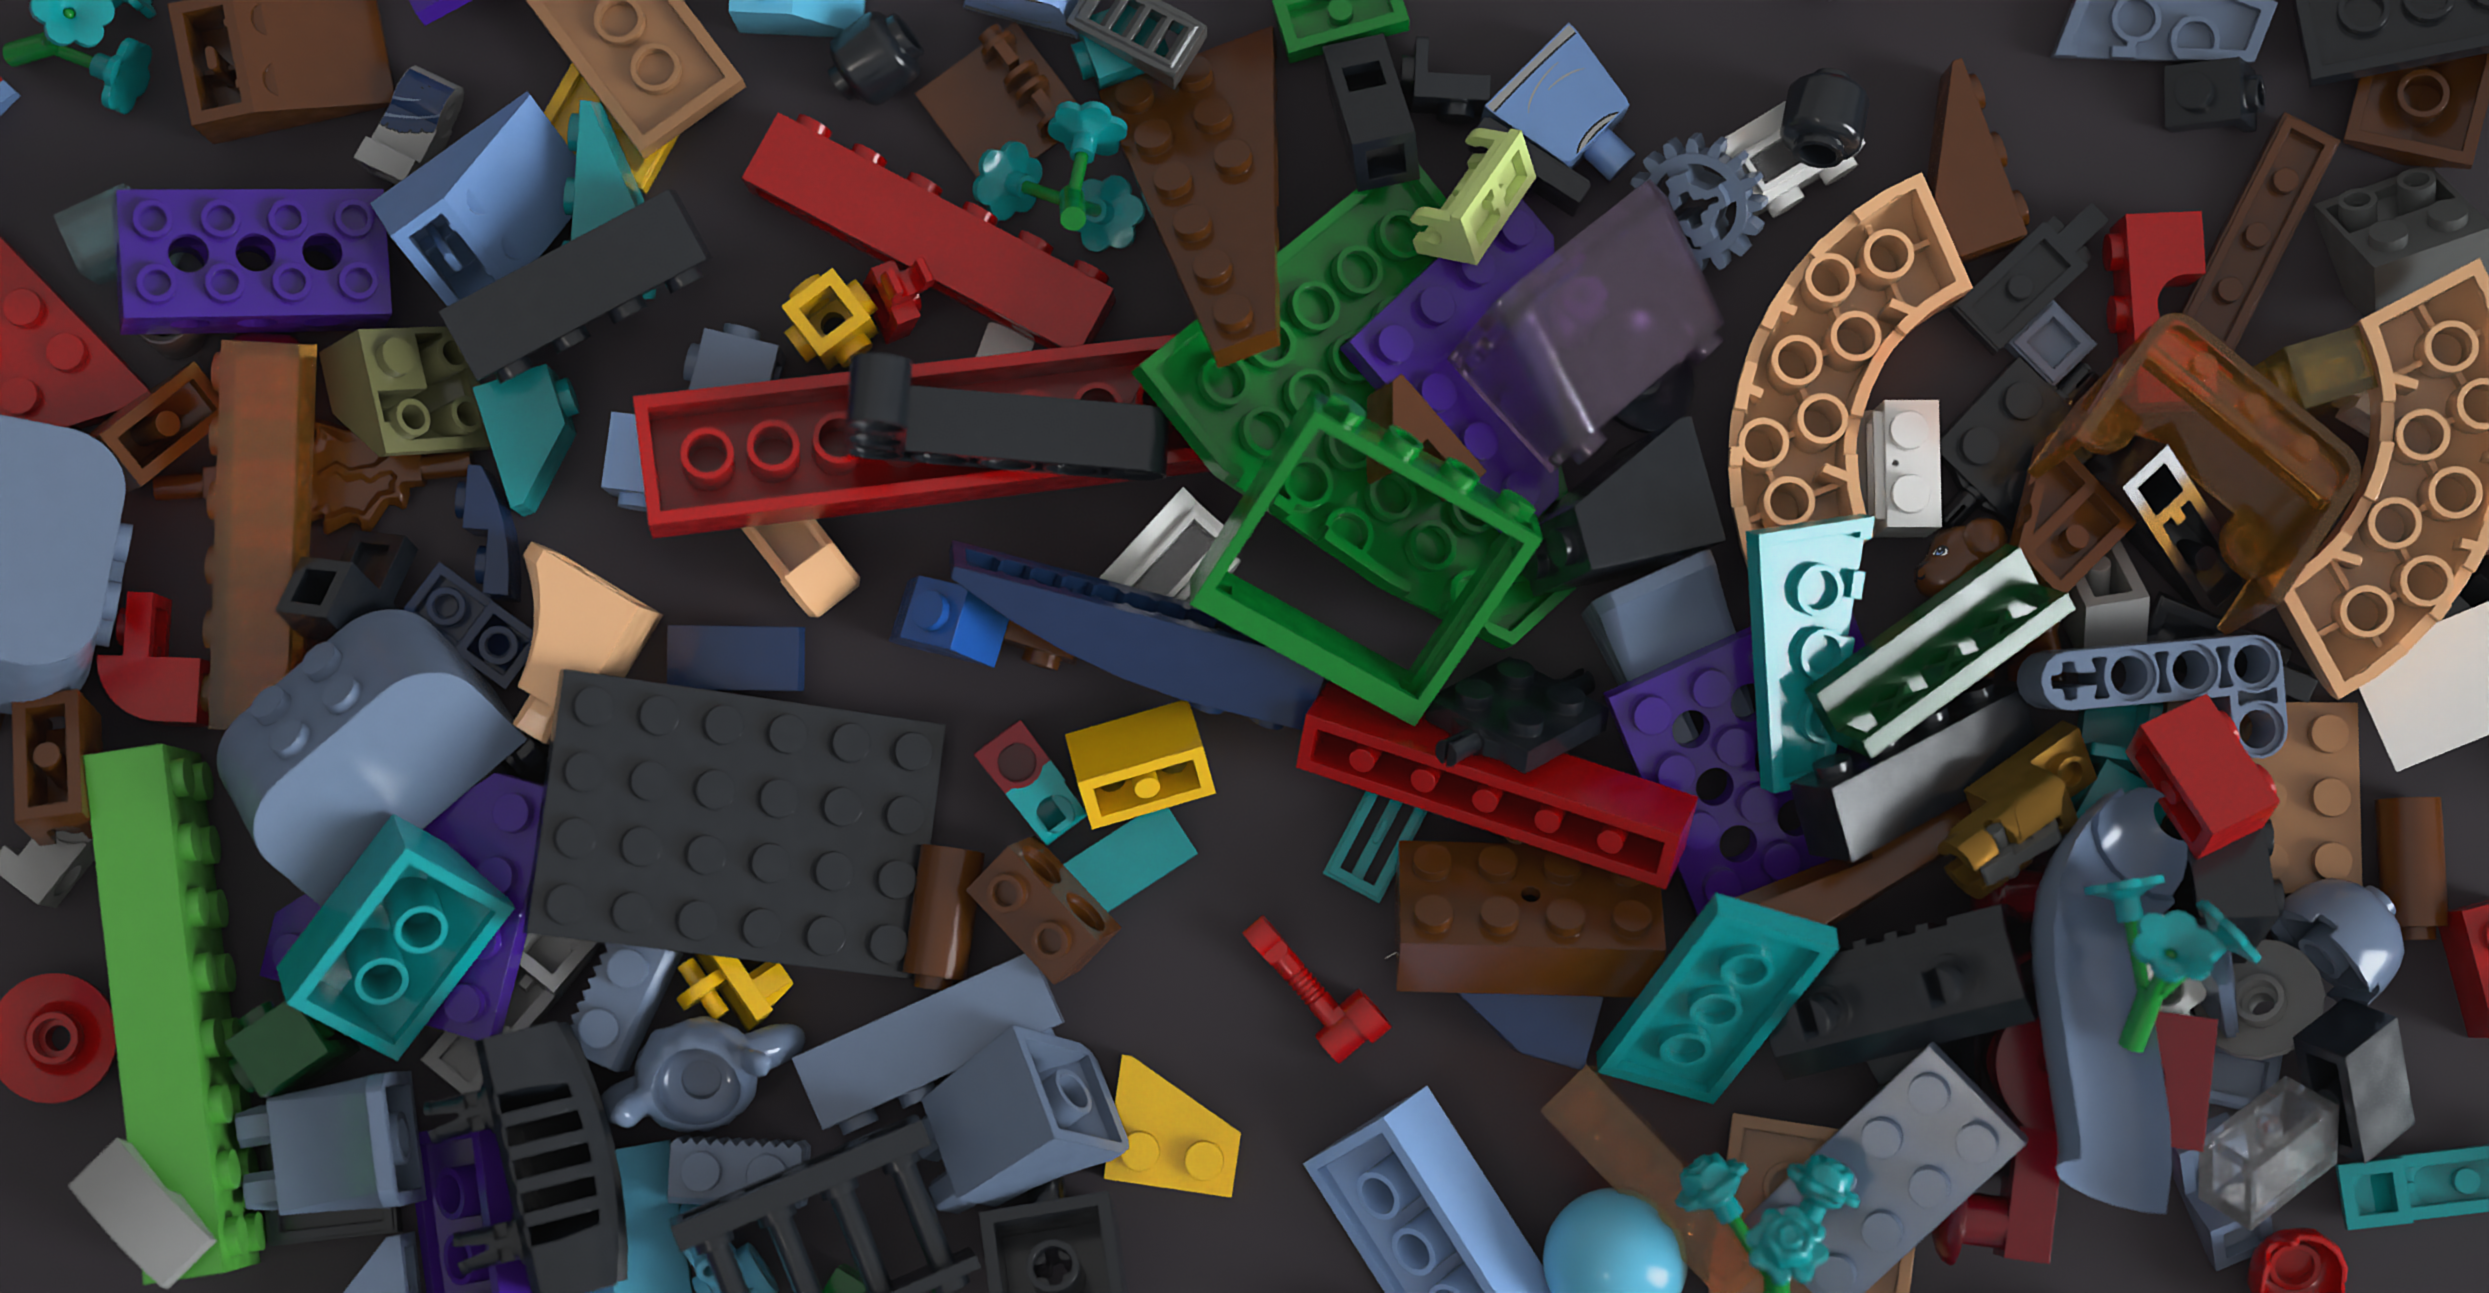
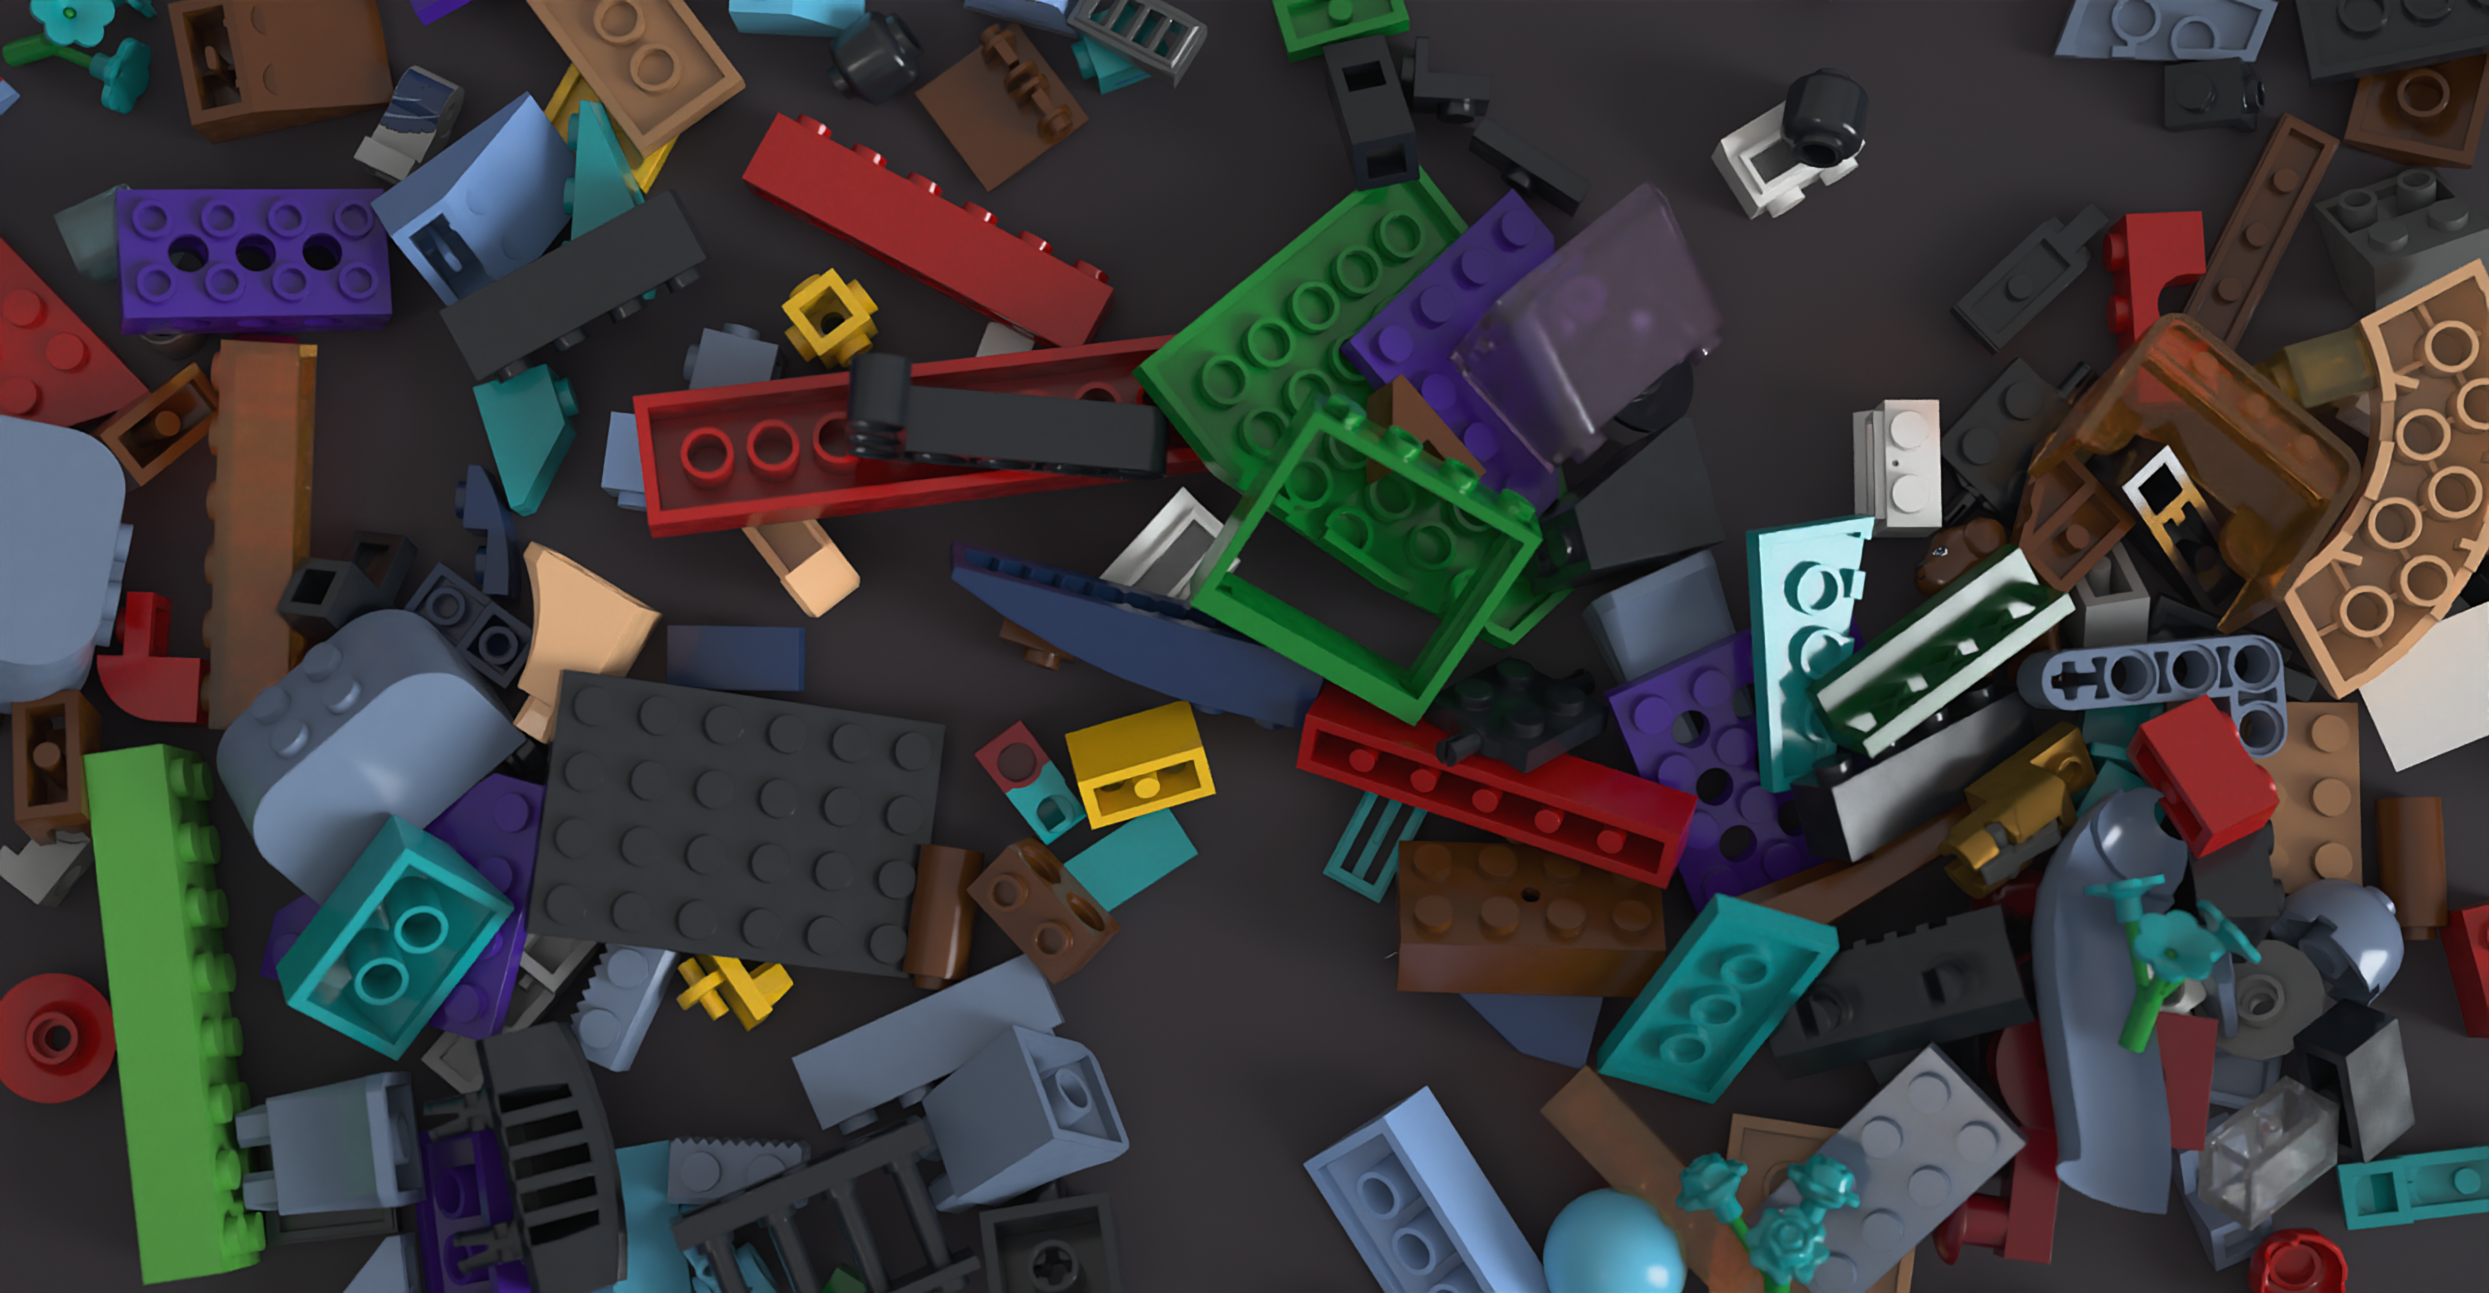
(141, 1213): light grey slope -> none
(285, 1050): dark green brick -> none
(347, 478): reddish brown piece -> none
(404, 391): olive slope -> none
(699, 1073): sand blue piece -> none
(897, 296): red plate -> none
(948, 622): blue slope -> none
(1097, 209): teal plant -> none
(1171, 1136): yellow wing -> none
(1213, 186): reddish brown wing -> none
(1344, 1024): red brick -> none
(1479, 201): yellowish green hinge -> none
(1566, 106): medium blue torso -> none
(1690, 179): sand blue gear -> none
(1823, 351): light nougat brick -> none
(1969, 172): reddish brown slope -> none
(2051, 343): sand blue tile -> none

